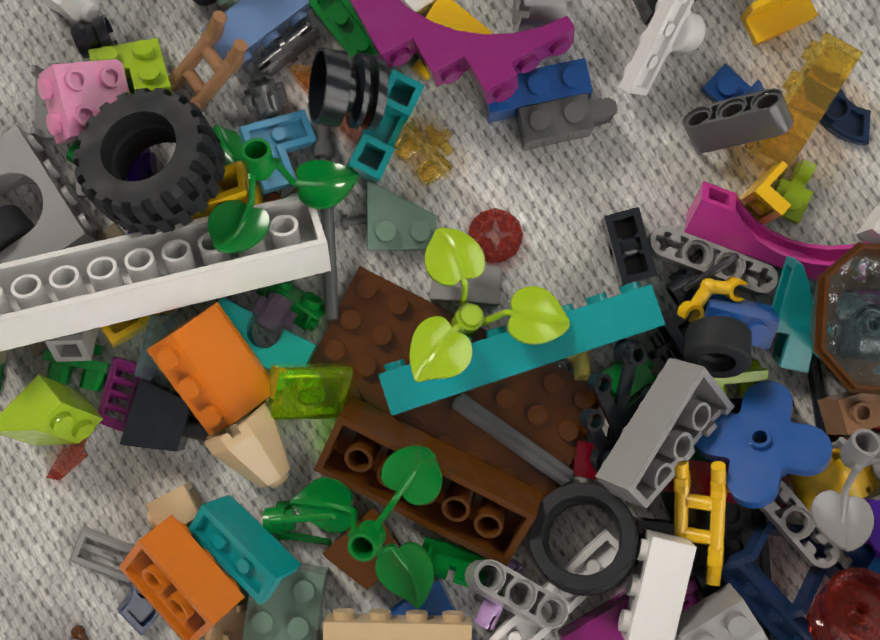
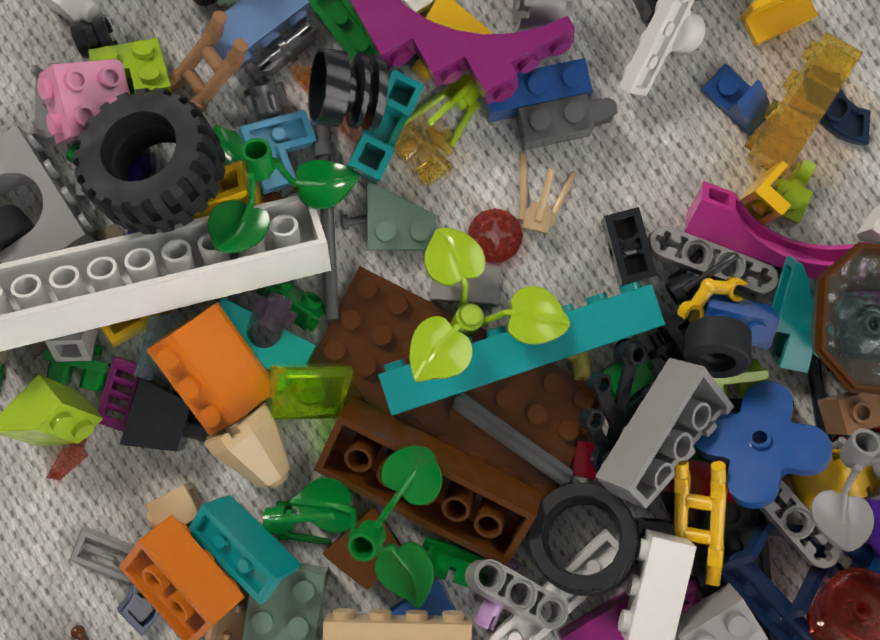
(460, 95): none -> lime plant
(538, 216): none -> tan plant
(738, 120): dark grey beam -> none

